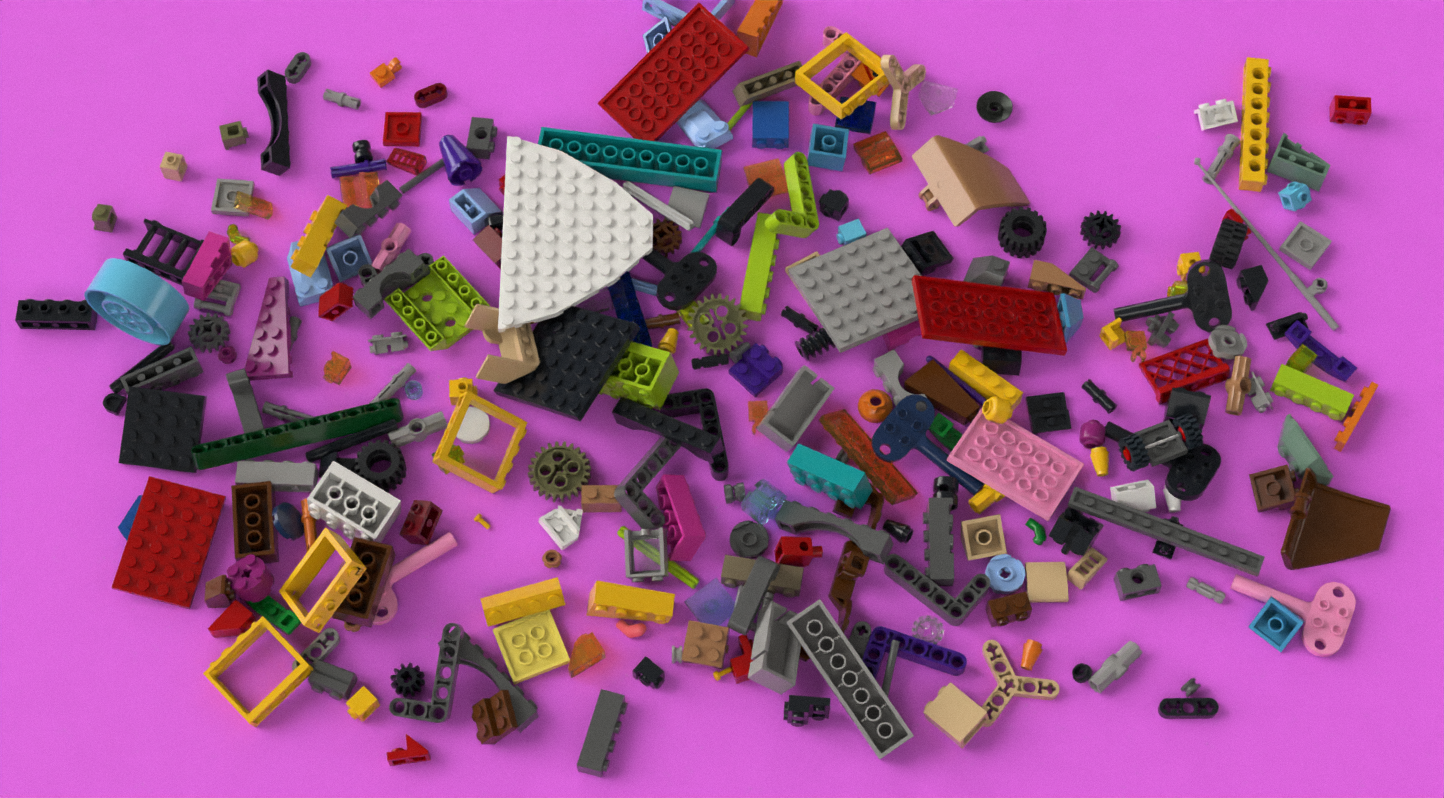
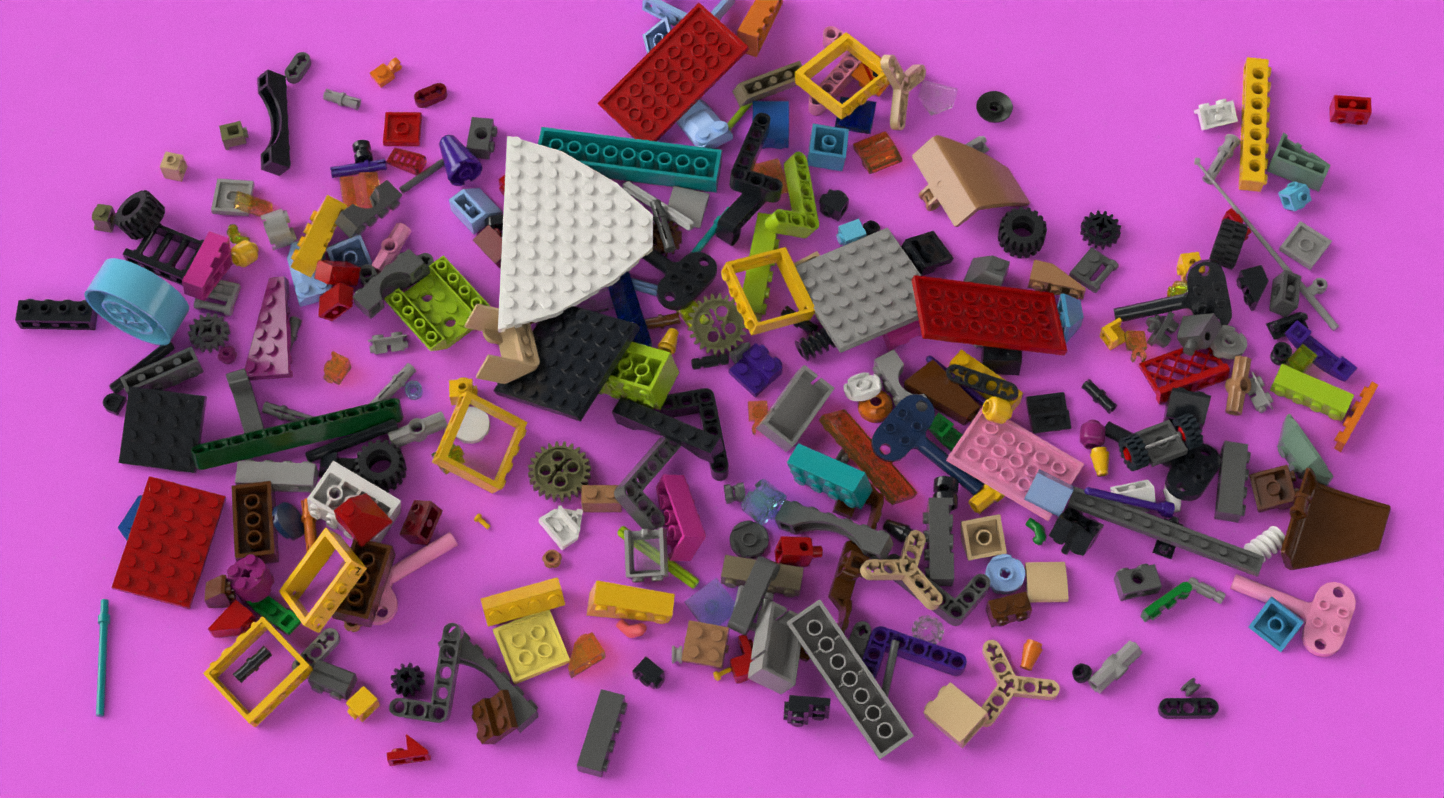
(103, 620): none -> teal bar
(139, 214): none -> black tyre
(252, 664): none -> black pin
(278, 229): none -> light grey brick
(337, 272): none -> red brick
(362, 518): none -> red slope
(657, 210): none -> dark grey pin
(743, 177): none -> black beam
(792, 279): none -> yellow window
(862, 387): none -> white tile
(871, 227): none -> black plate
(913, 573): none -> tan piece
(981, 384): none -> black beam
(1049, 493): none -> medium blue slope
(1080, 578): tan slope -> none
(1164, 508): none -> dark purple piece
(1167, 601): none -> green plate
(1198, 332): none -> dark grey torso
(1231, 481): none -> dark grey brick
(1267, 542): none -> white piece
(1281, 349): none -> black wheel
(1285, 293): none -> dark grey brick

